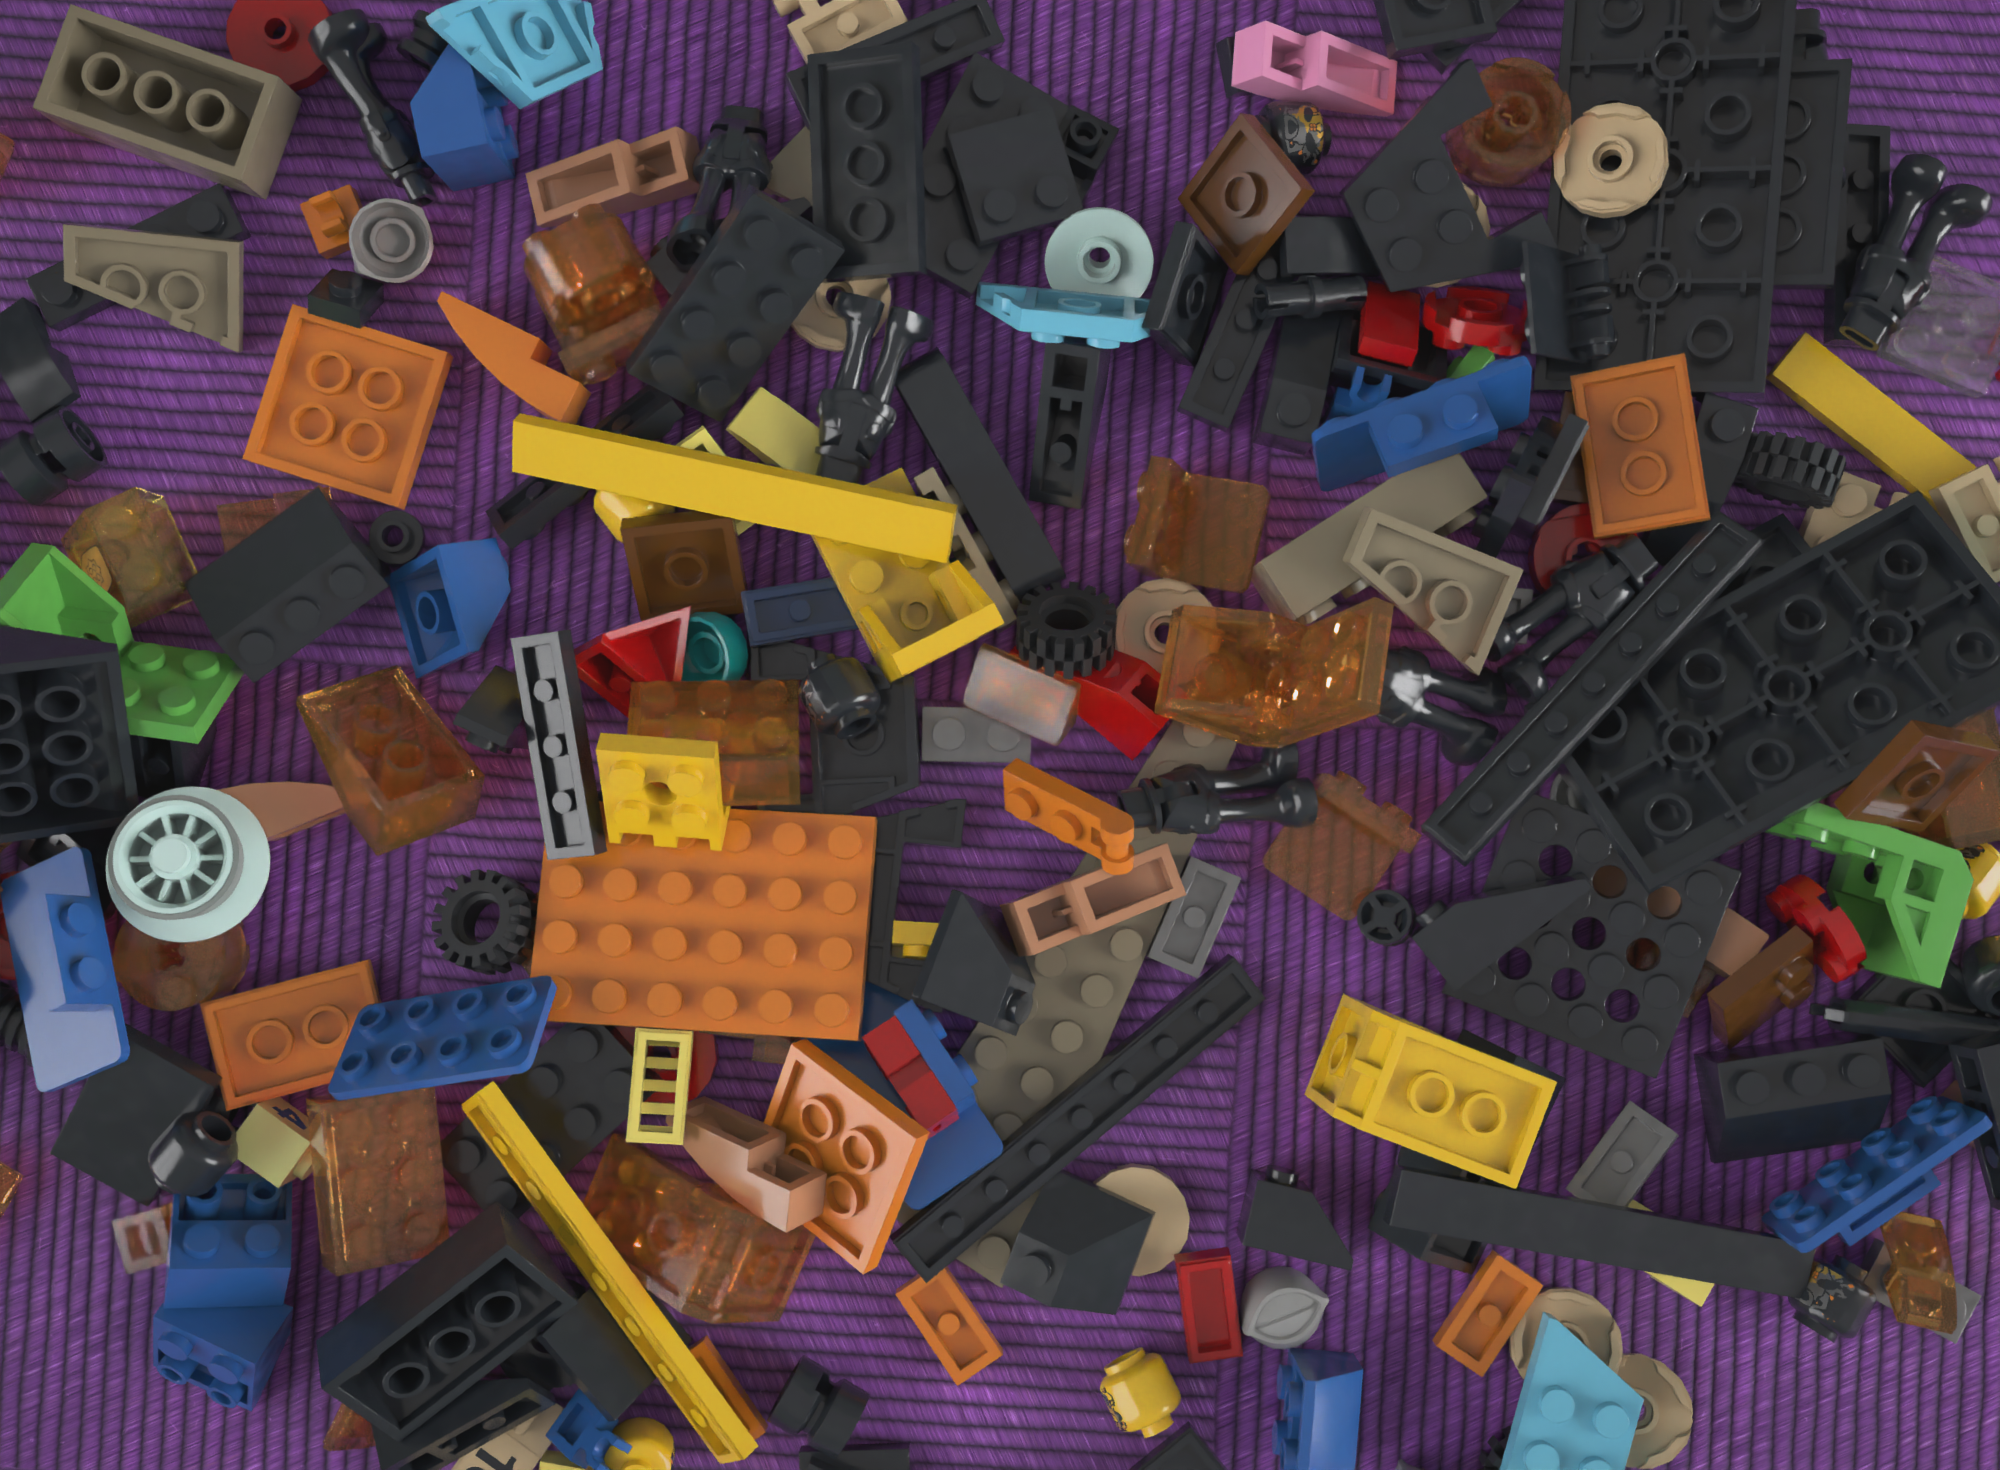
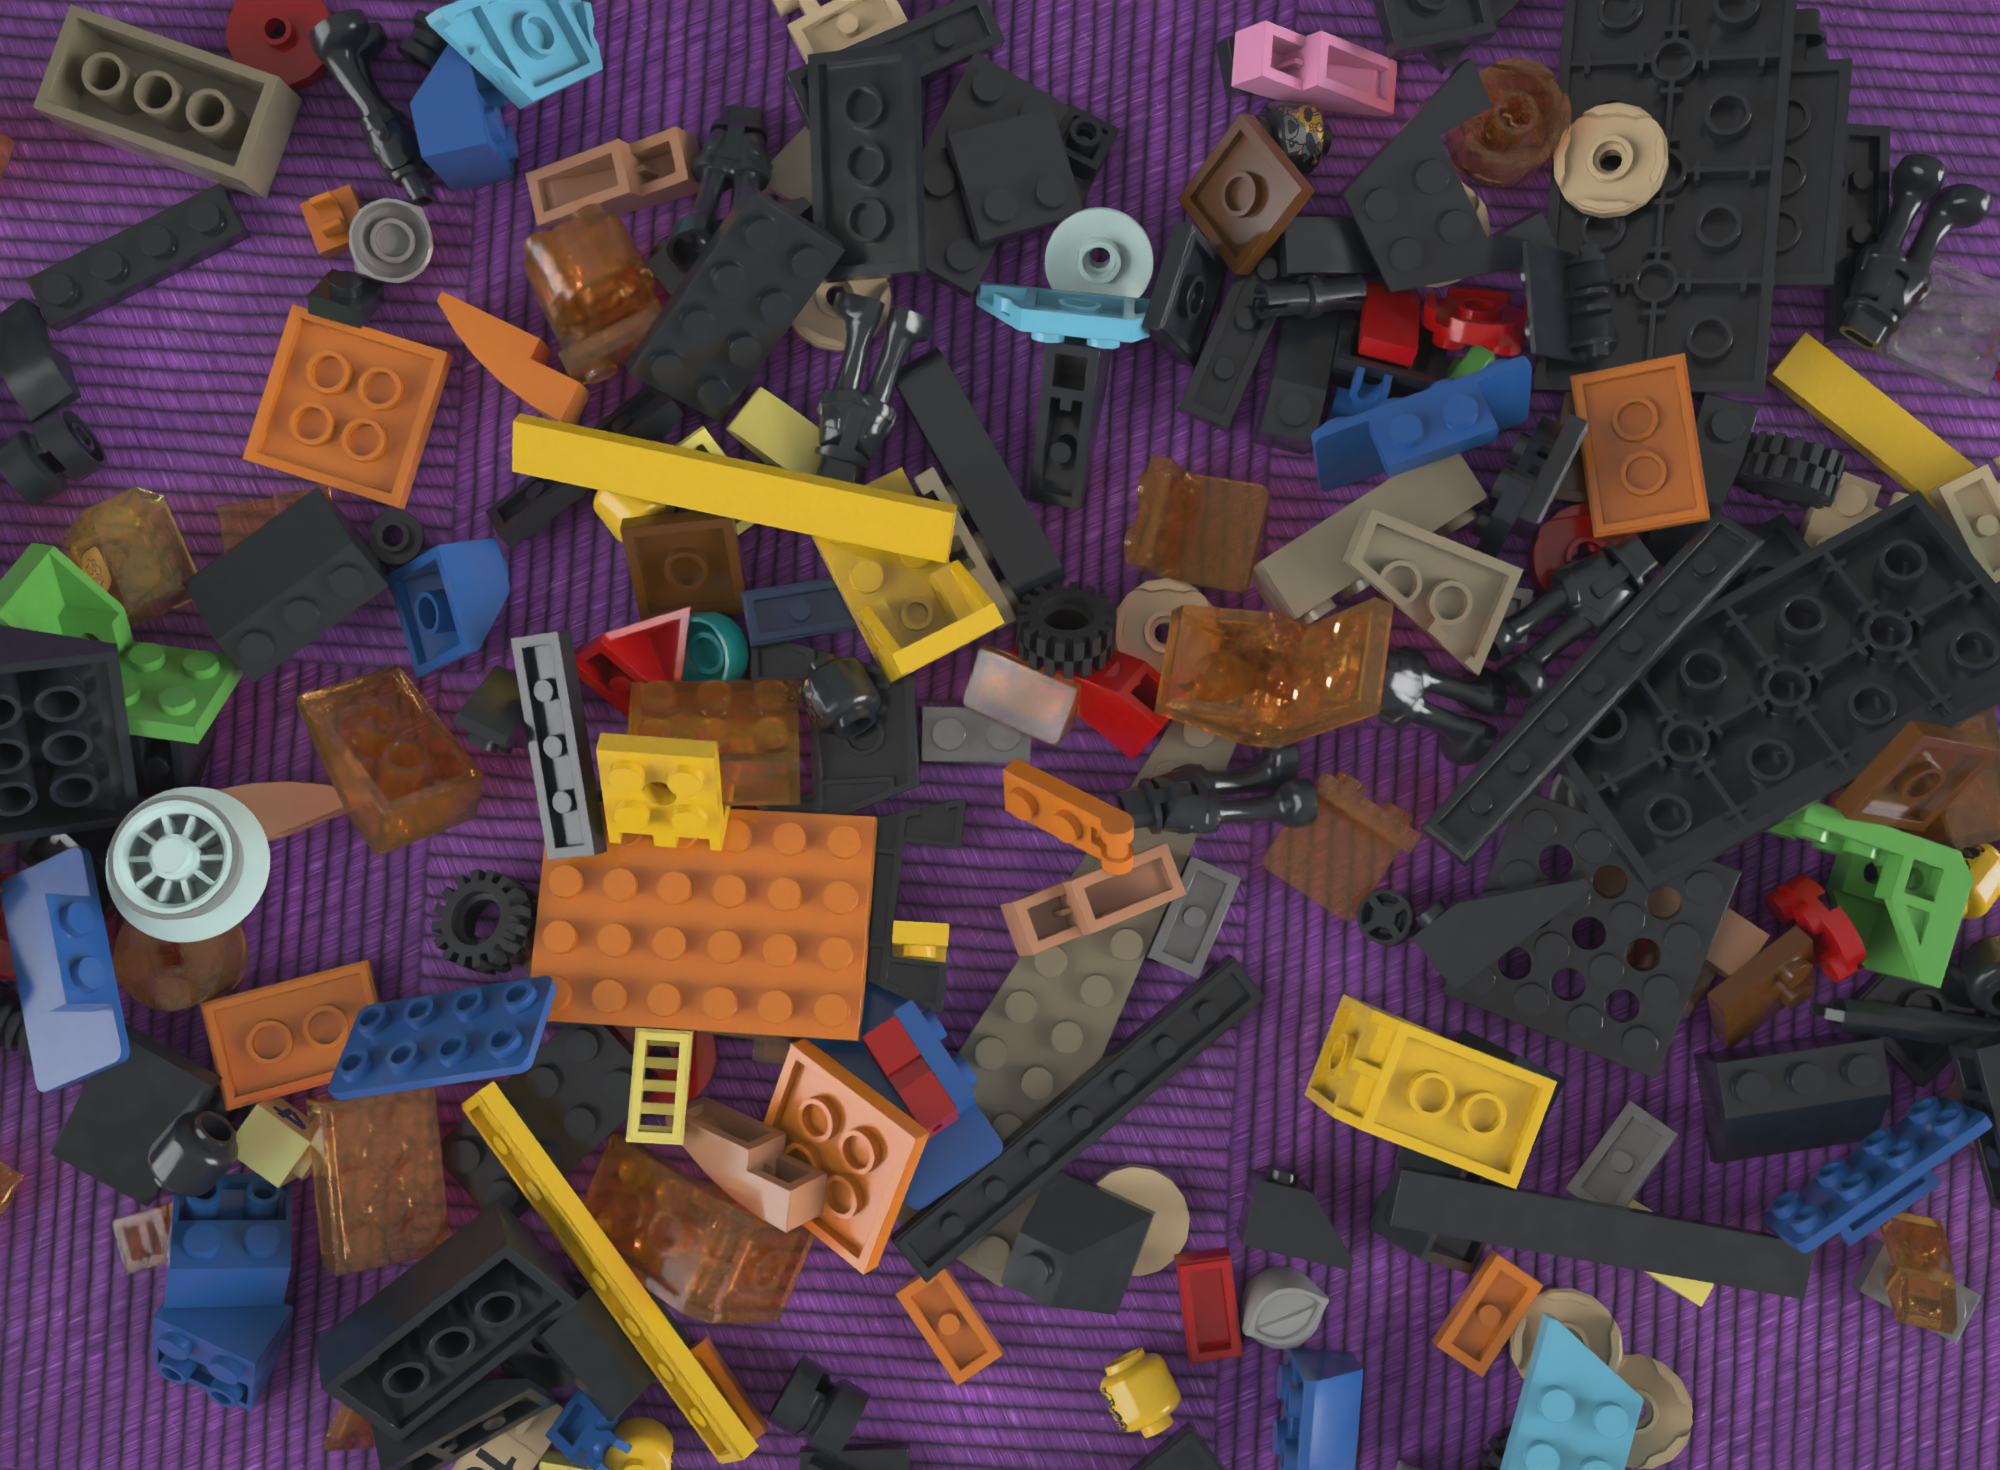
(171, 276): dark tan wing -> none
(976, 967): black slope -> none
(1835, 1299): black head -> none

